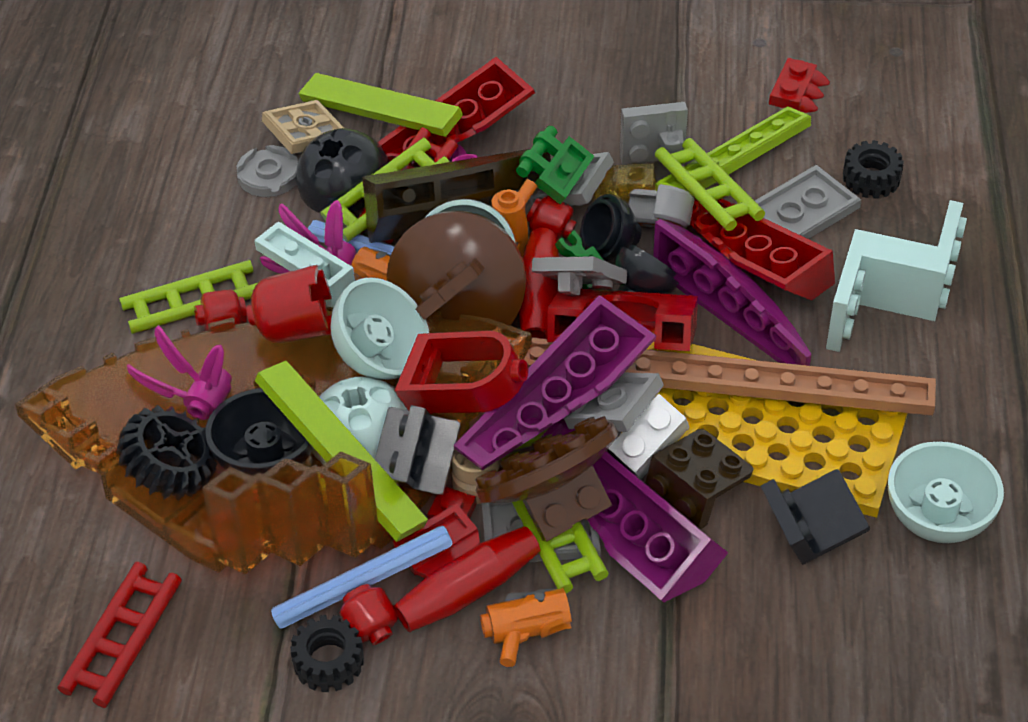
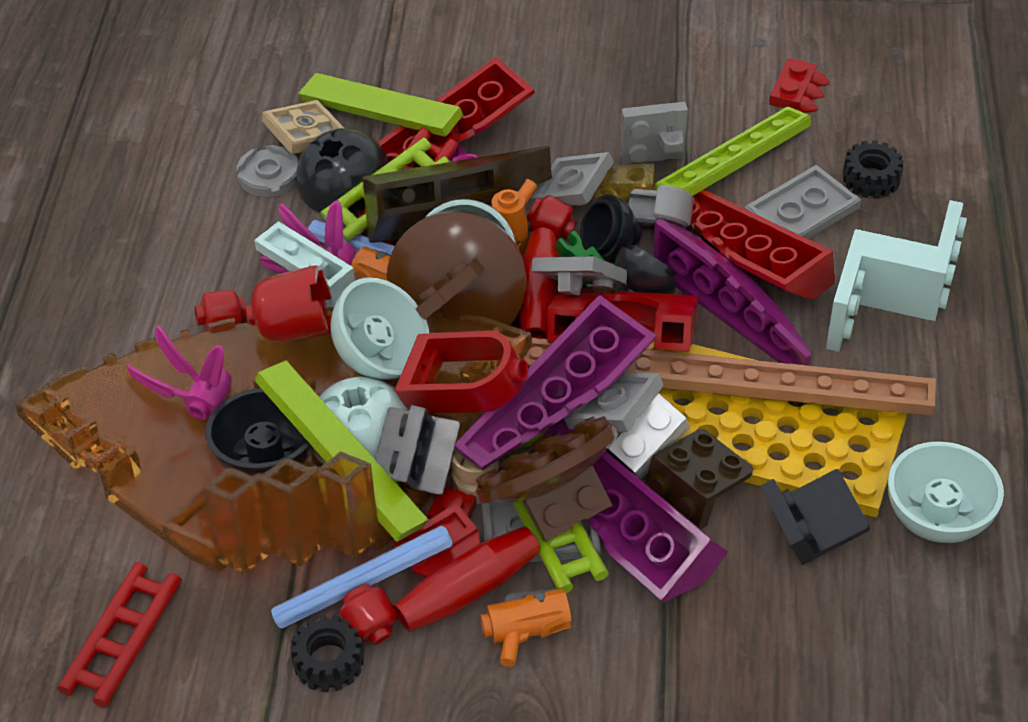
(172, 293): lime bar -> none
(174, 454): black gear -> none
(564, 168): green plate -> none
(708, 197): lime bar -> none

